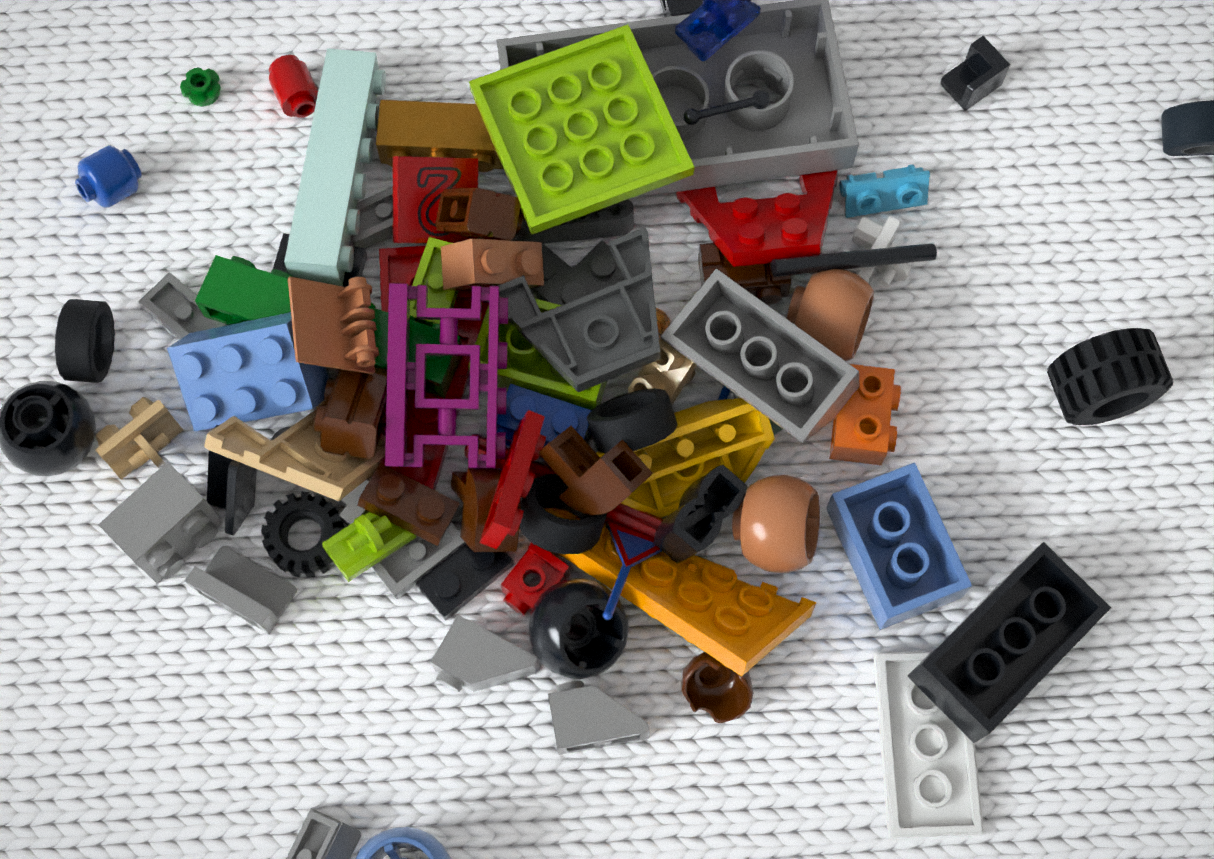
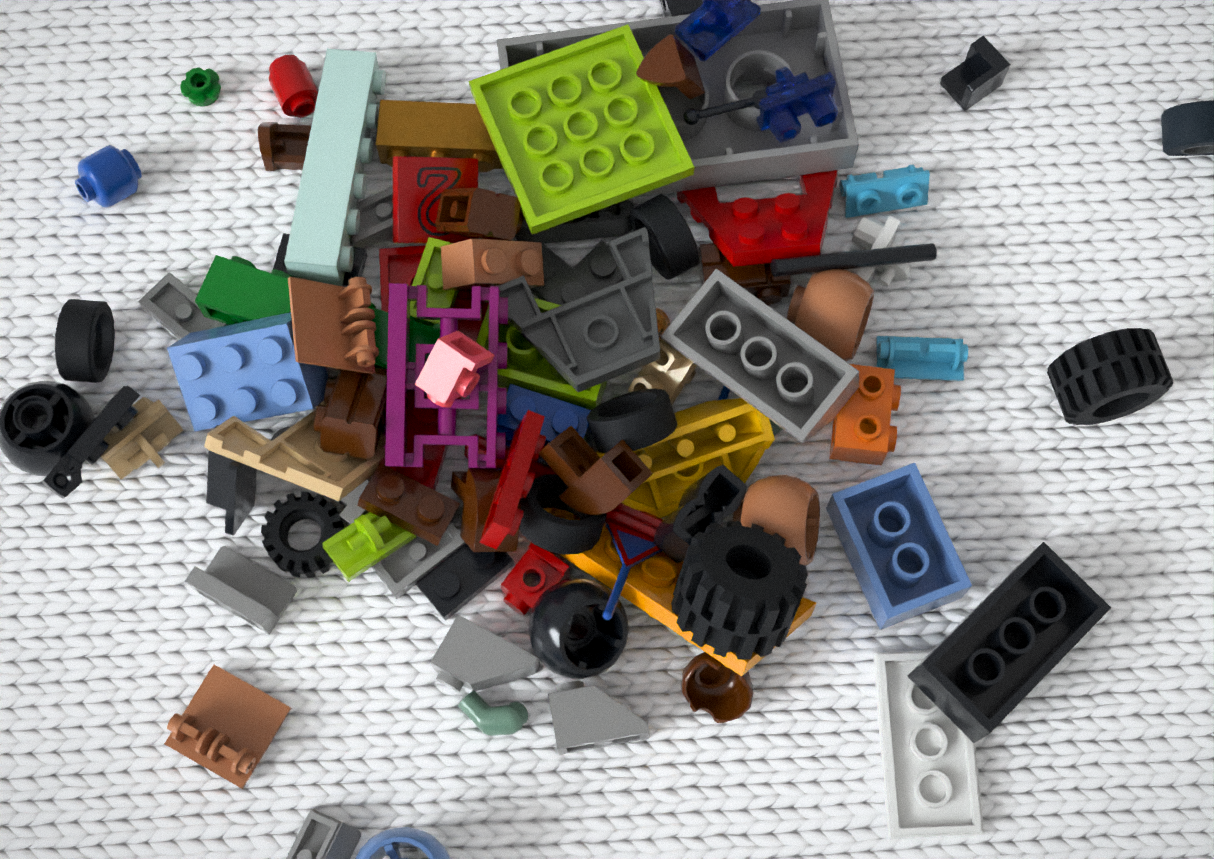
(90, 445): none -> black hinge
(162, 523): light grey brick -> none
(227, 726): none -> nougat hinge
(283, 145): none -> reddish brown tile
(452, 368): none -> brick
(494, 720): none -> sand green arm
(670, 238): none -> black tyre
(672, 65): none -> reddish brown tile
(739, 589): none -> black wheel
(794, 97): none -> clear blue hips
(922, 357): none -> medium azure hinge

